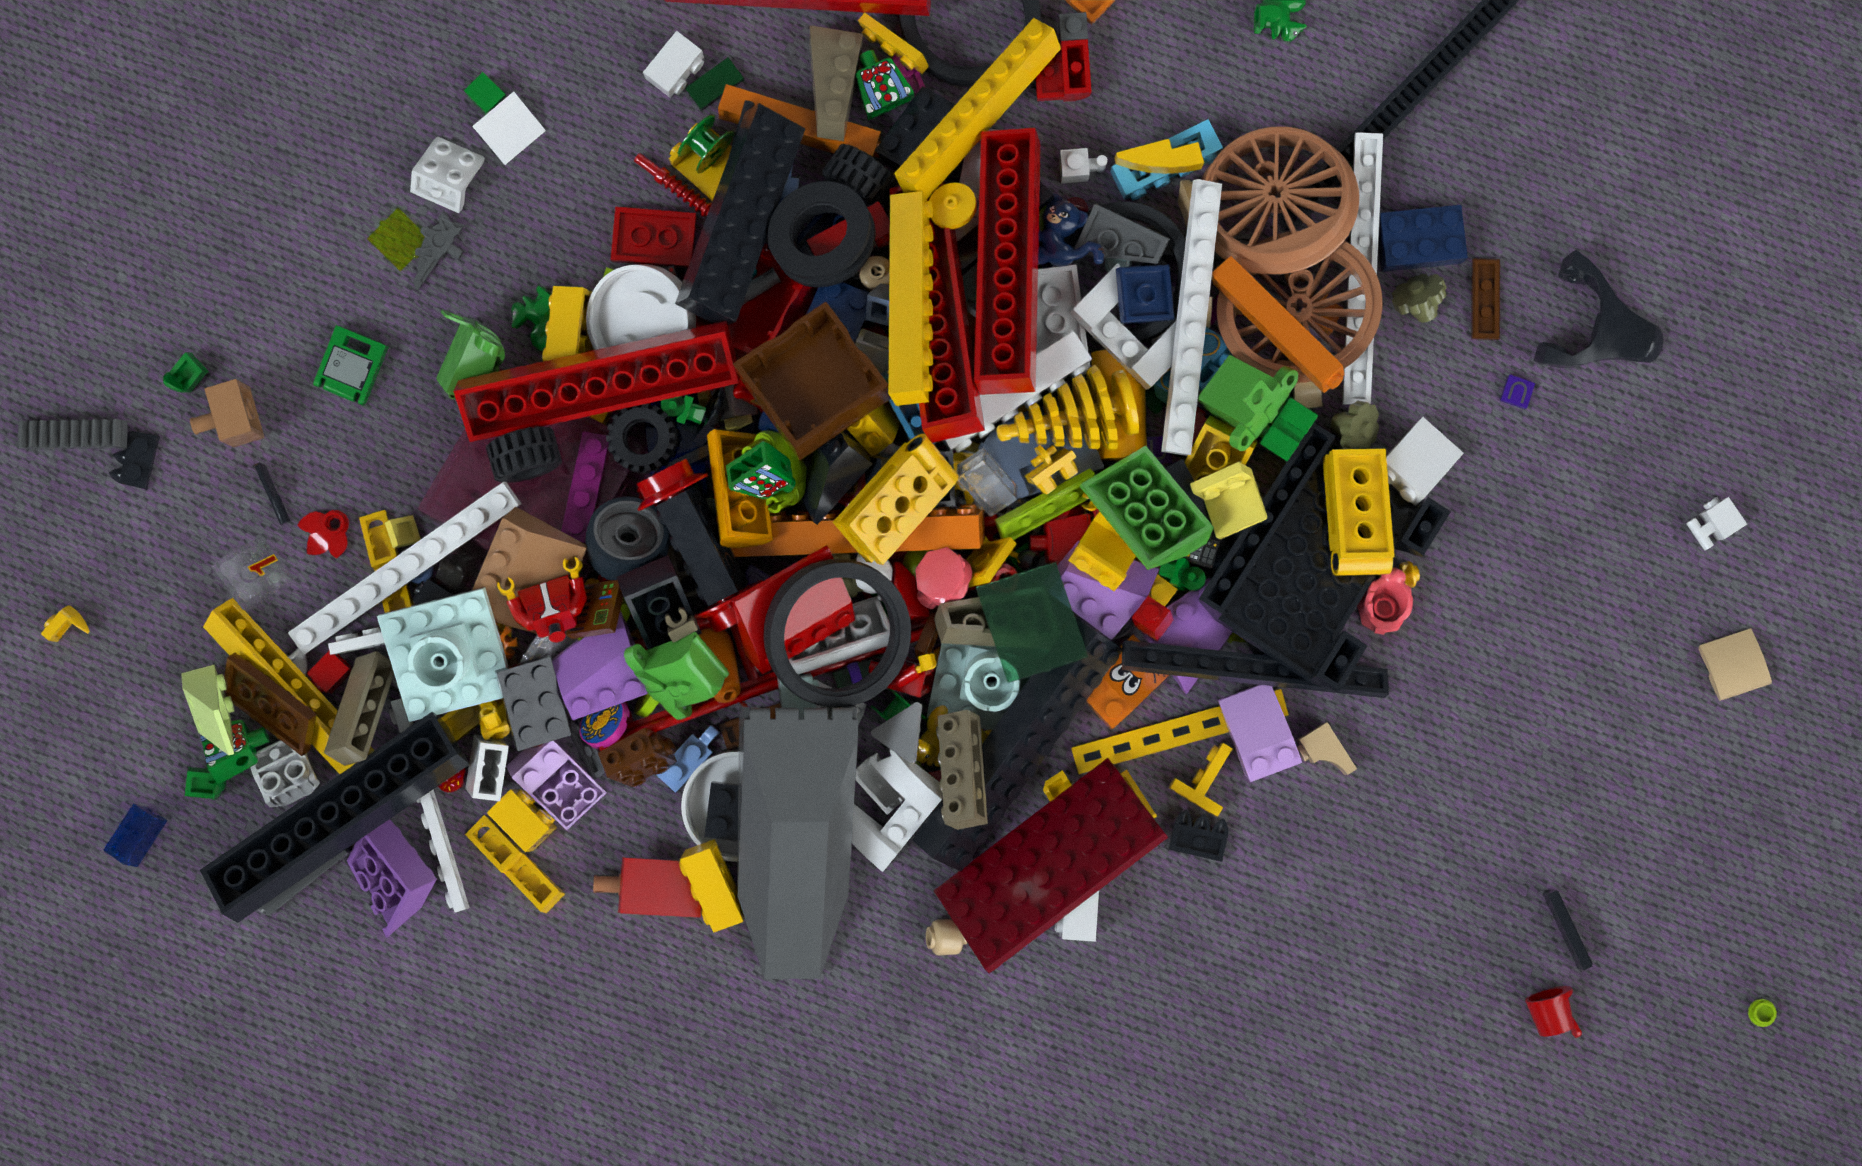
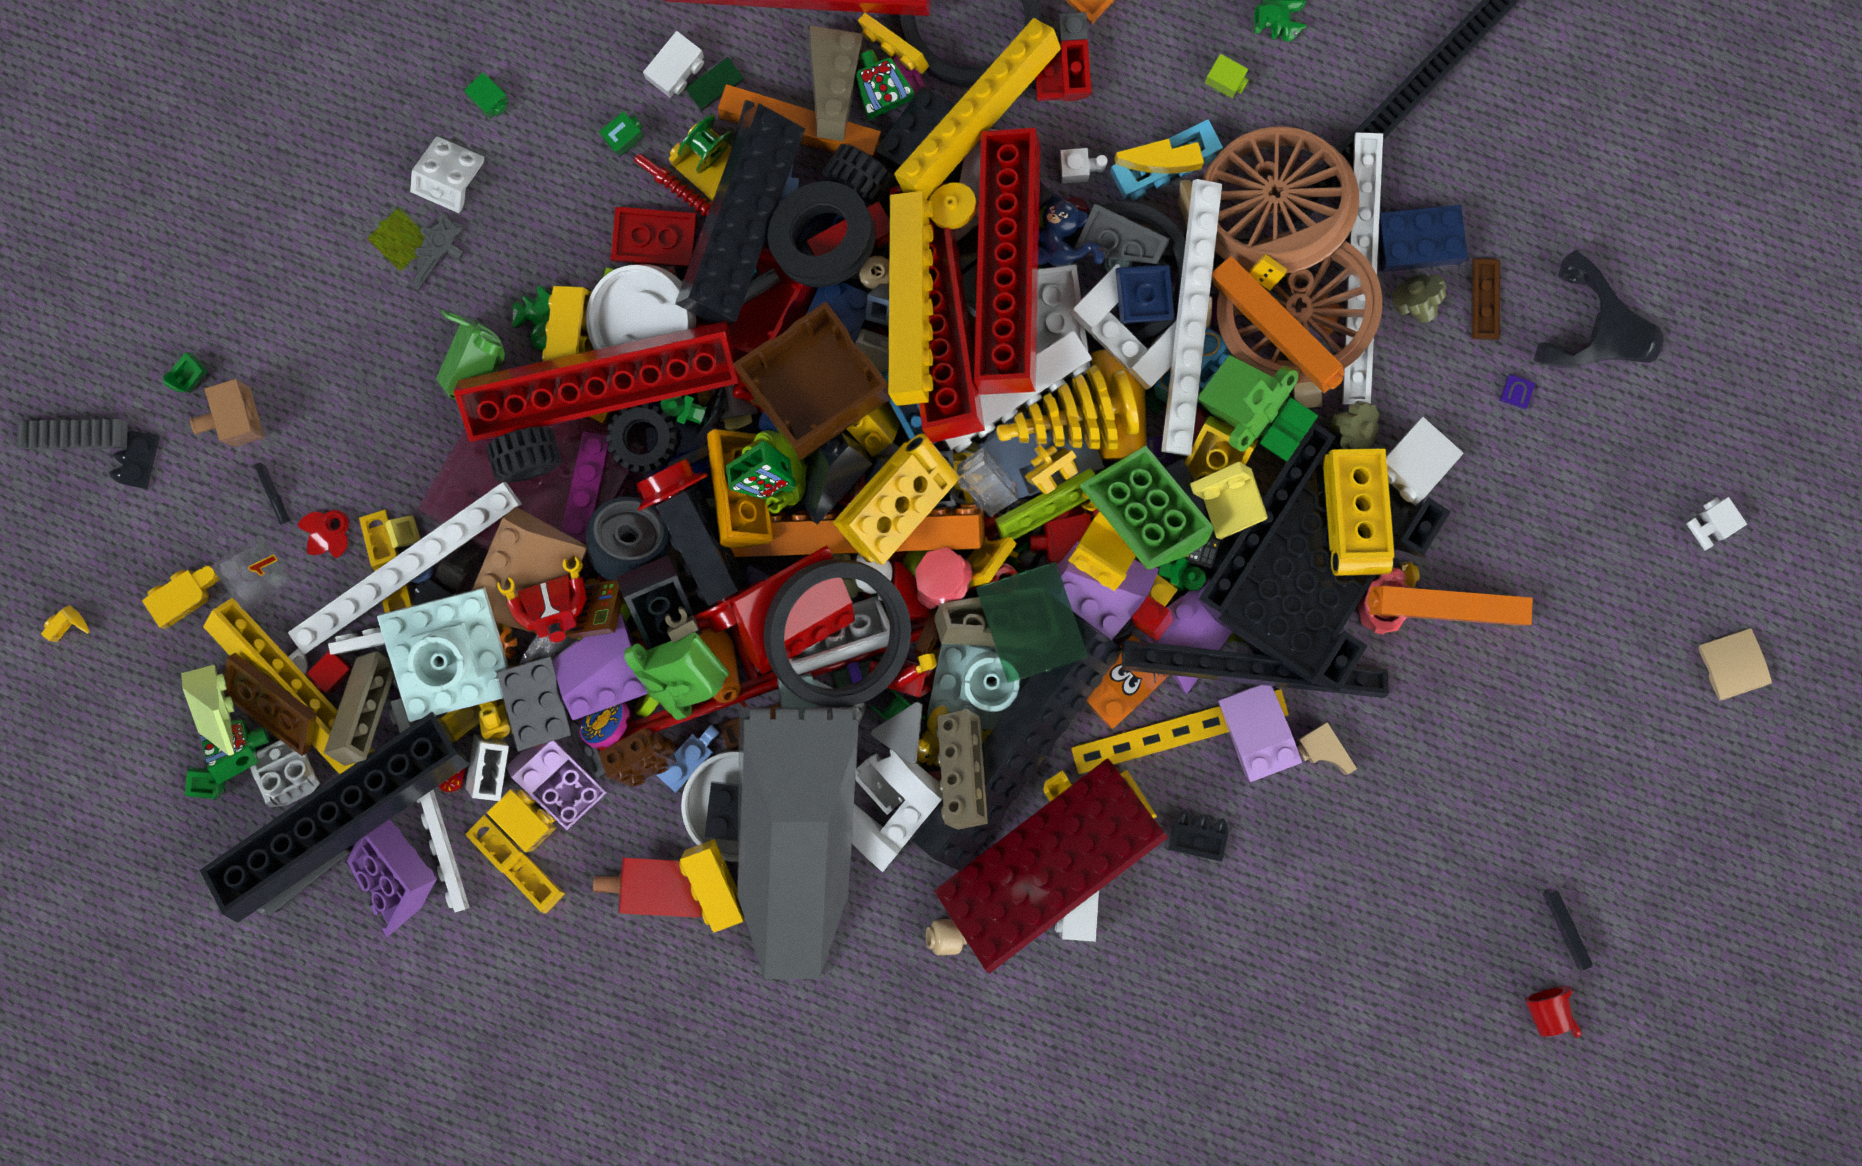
(135, 835): clear blue hinge -> none
(180, 596): none -> yellow hinge
(349, 370): container -> none
(509, 128): white sticker -> none
(622, 133): none -> green brick
(1203, 780): yellow bracket -> none
(1227, 76): none -> lime brick
(1267, 271): none -> yellow tile
(1450, 605): none -> orange brick
(1762, 1012): lime plate -> none

